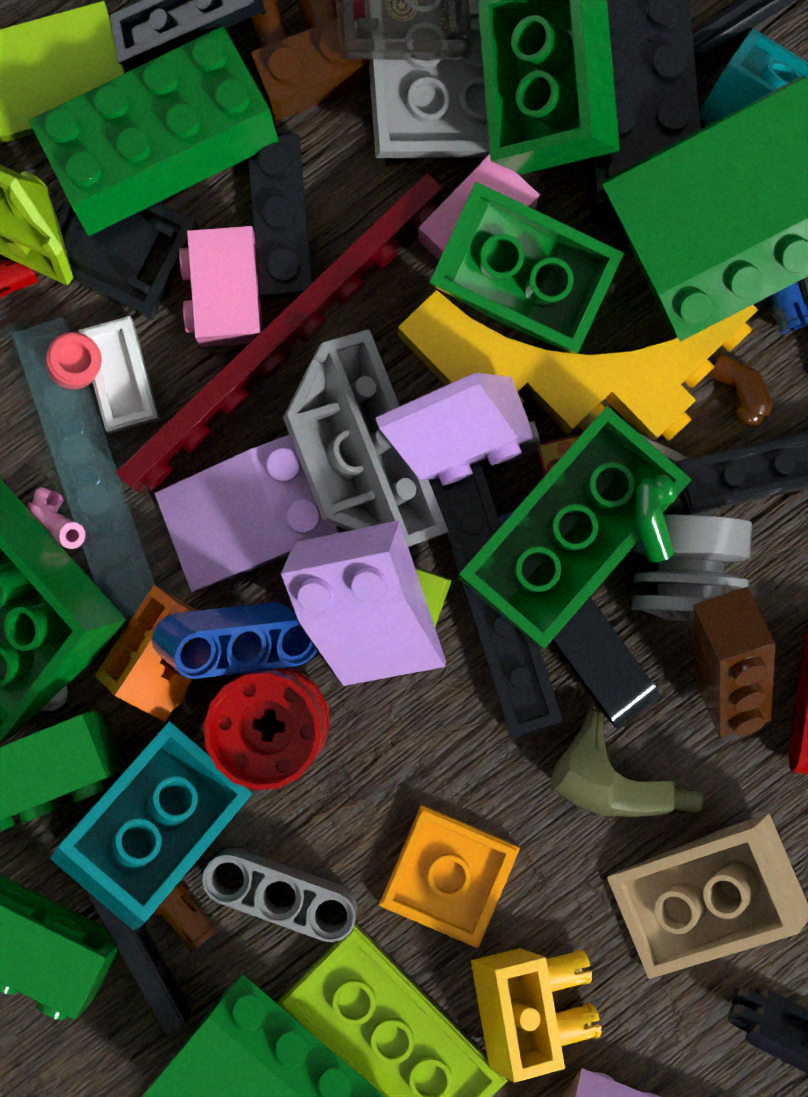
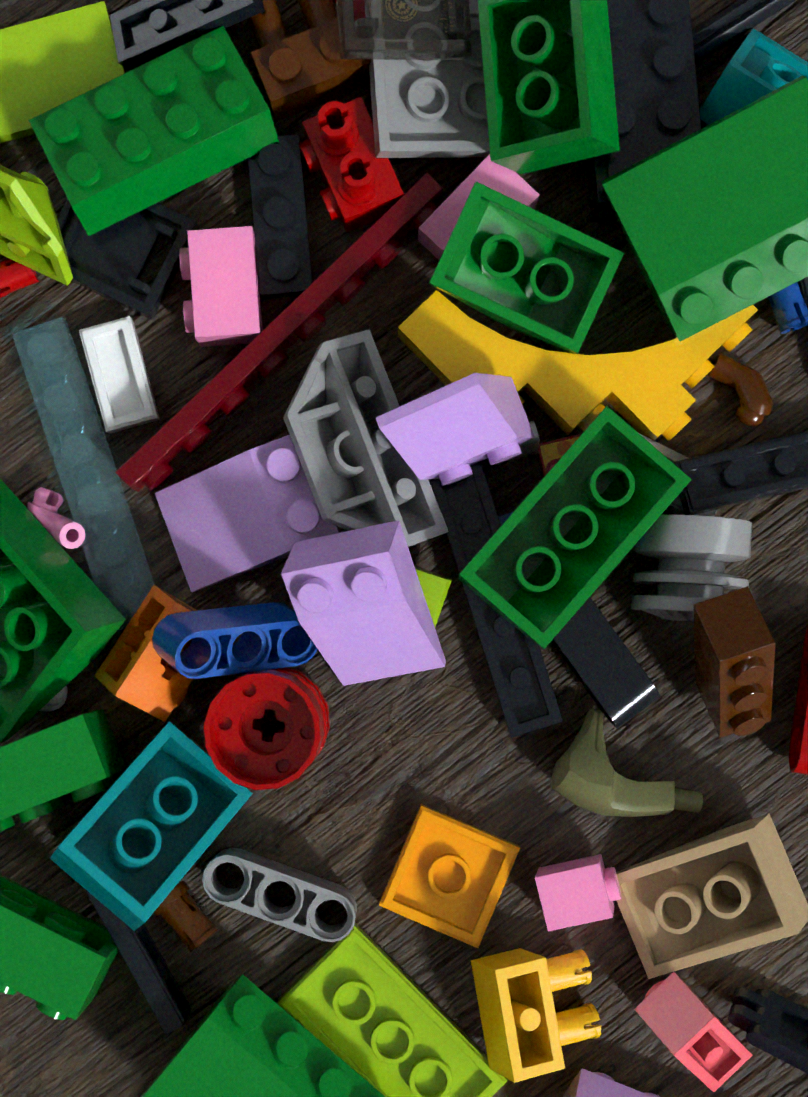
(73, 360): coral tile -> none
(343, 151): none -> red brick
(577, 892): none -> bright pink brick
(650, 518): green arm -> none
(692, 1031): none -> coral slope

